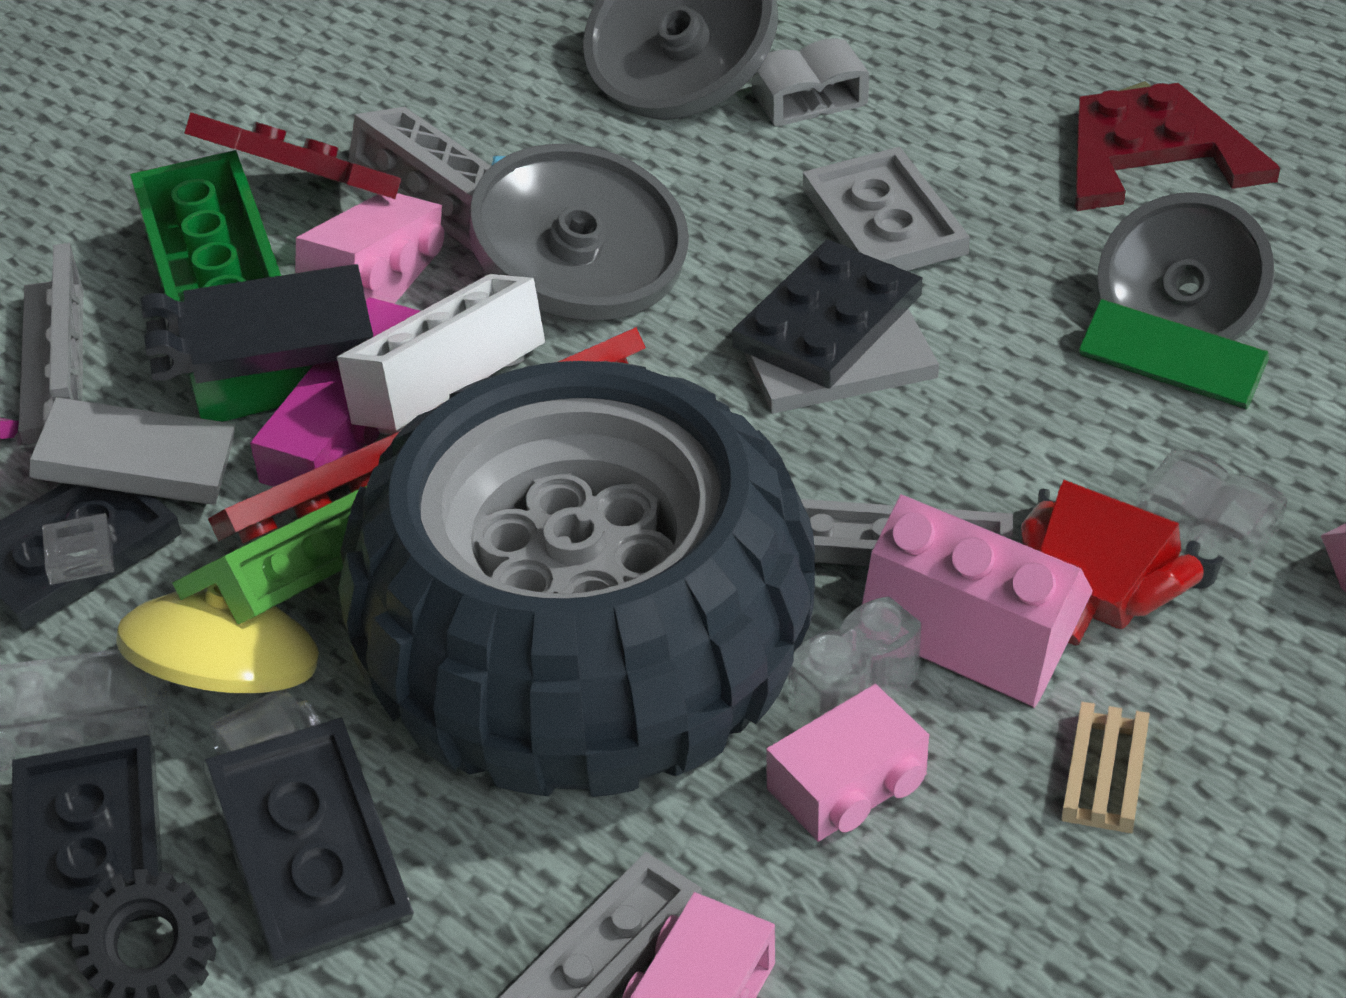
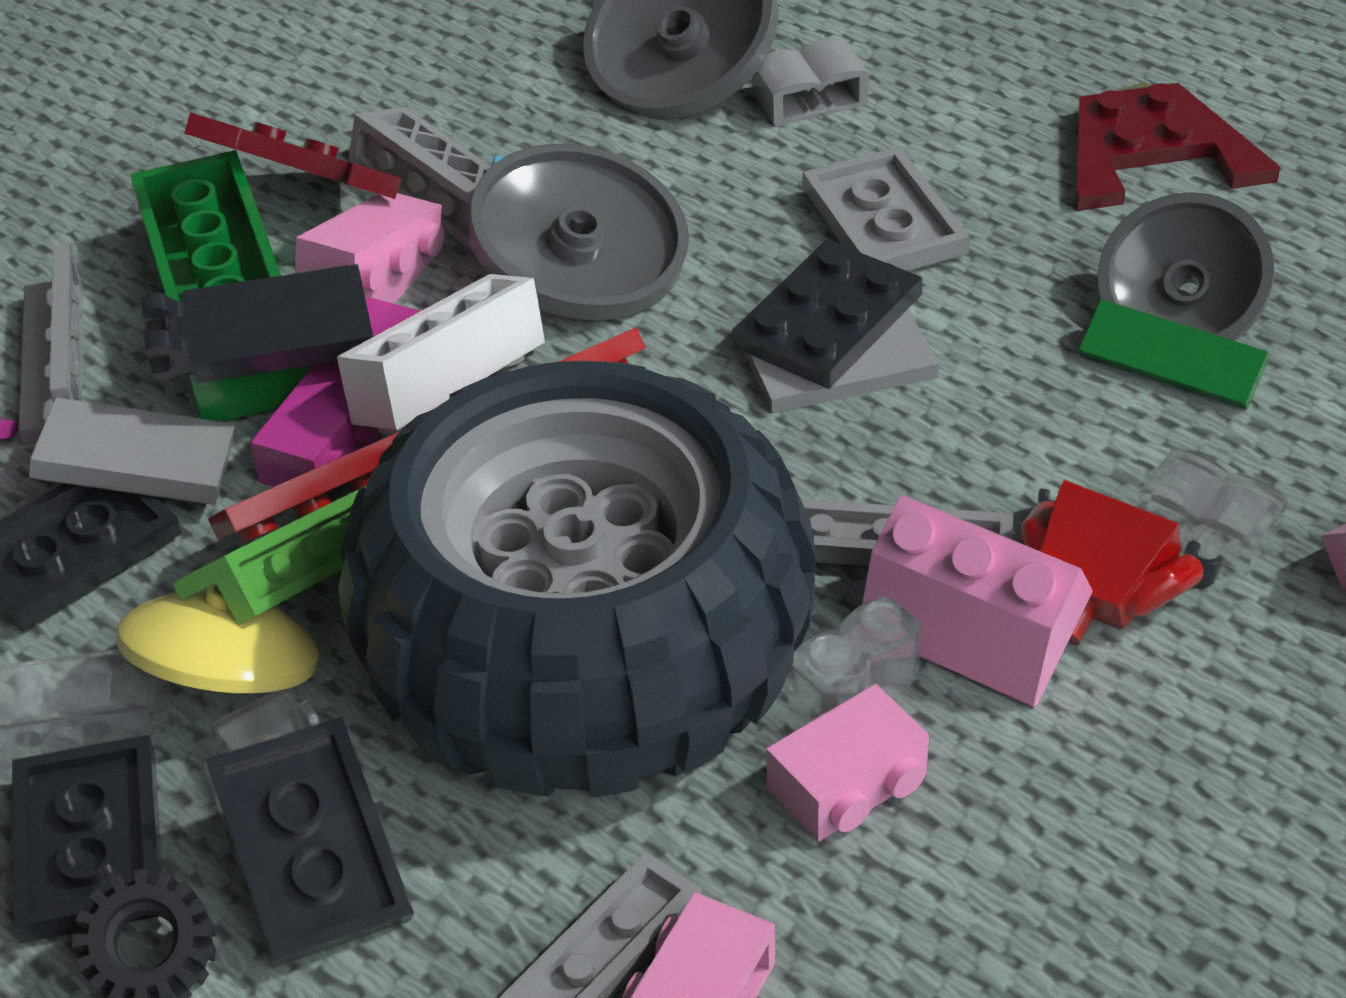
(77, 548): clear tile -> none
(1113, 725): tan tile -> none

